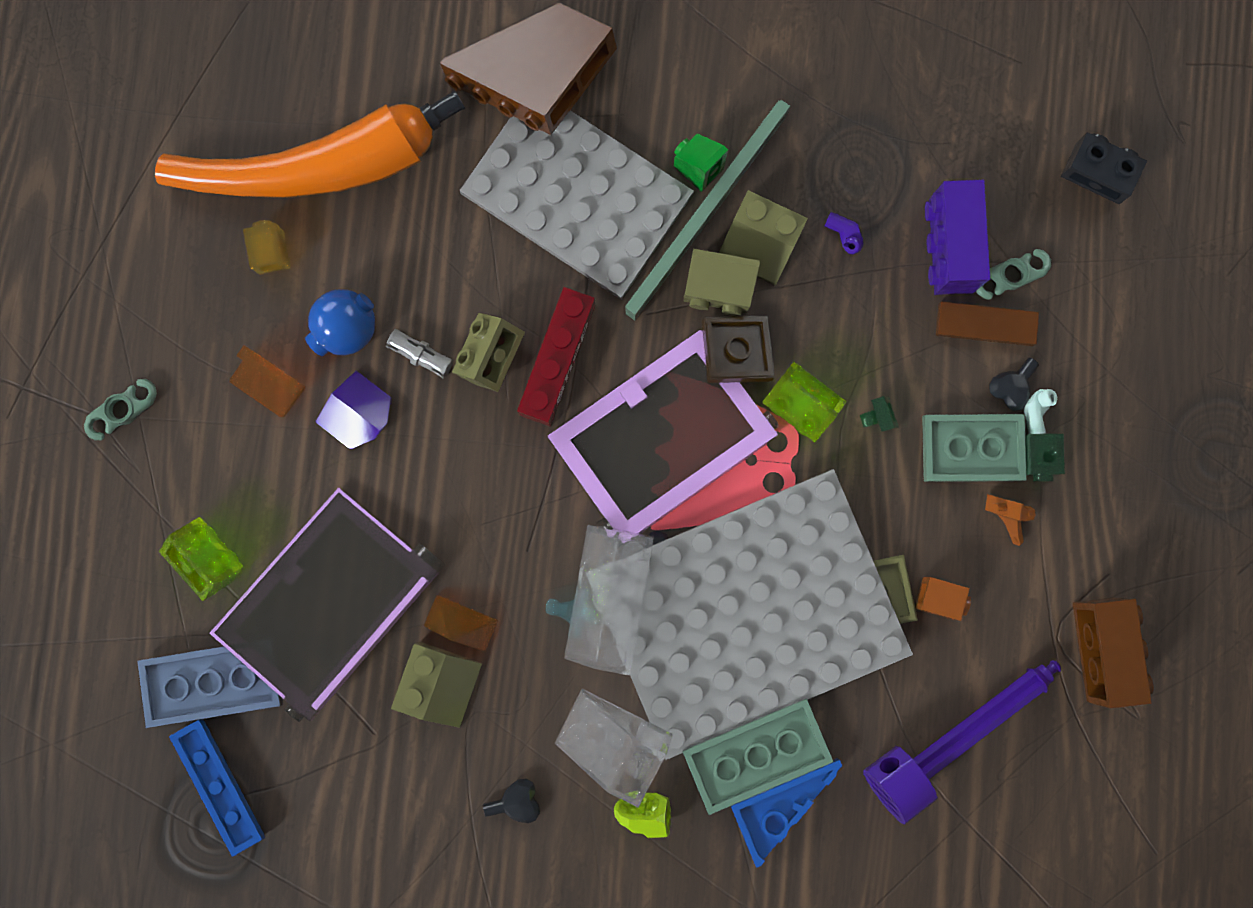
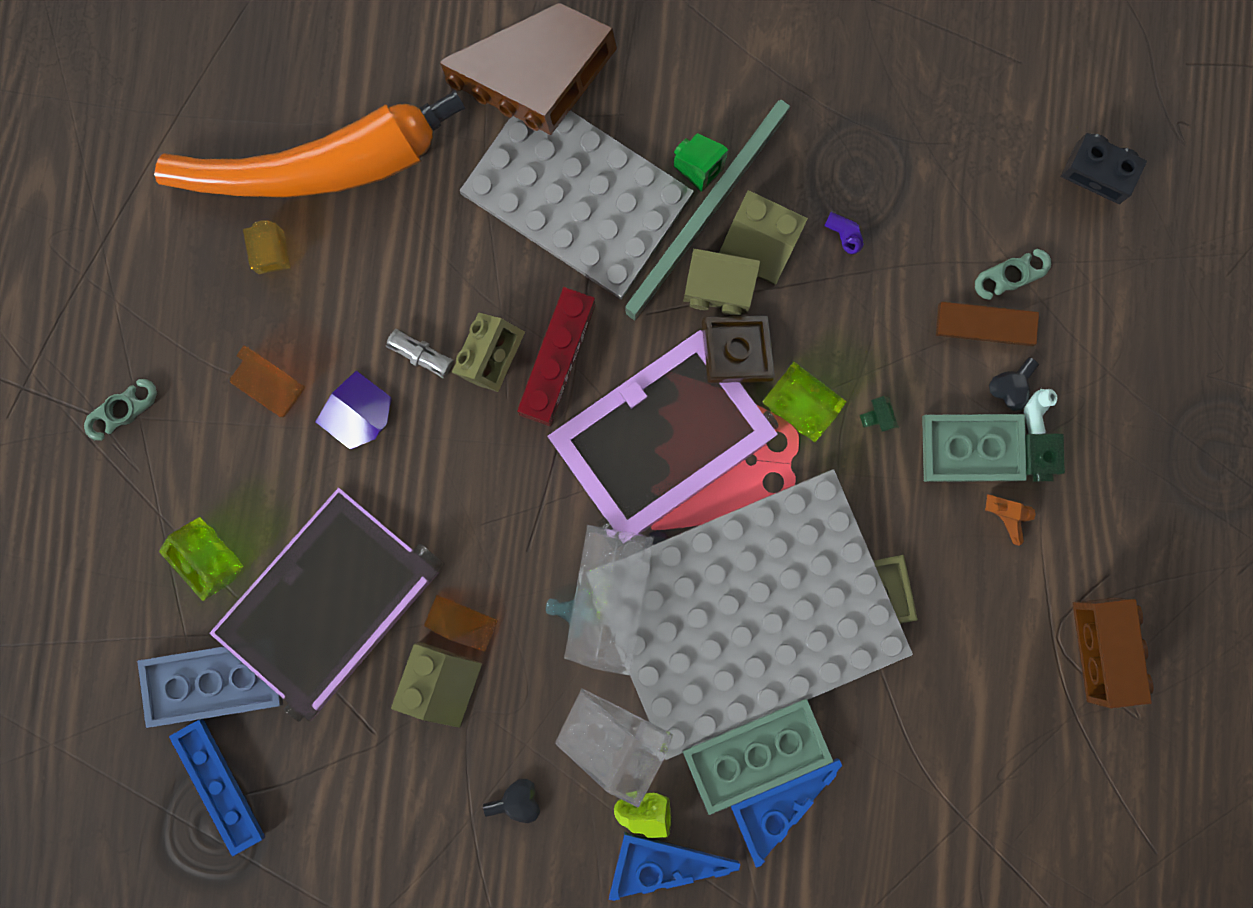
(340, 323): blue brick -> none
(654, 864): none -> blue wing
(904, 782): dark purple piece -> none
(943, 599): dark orange brick -> none
(958, 237): dark purple brick -> none

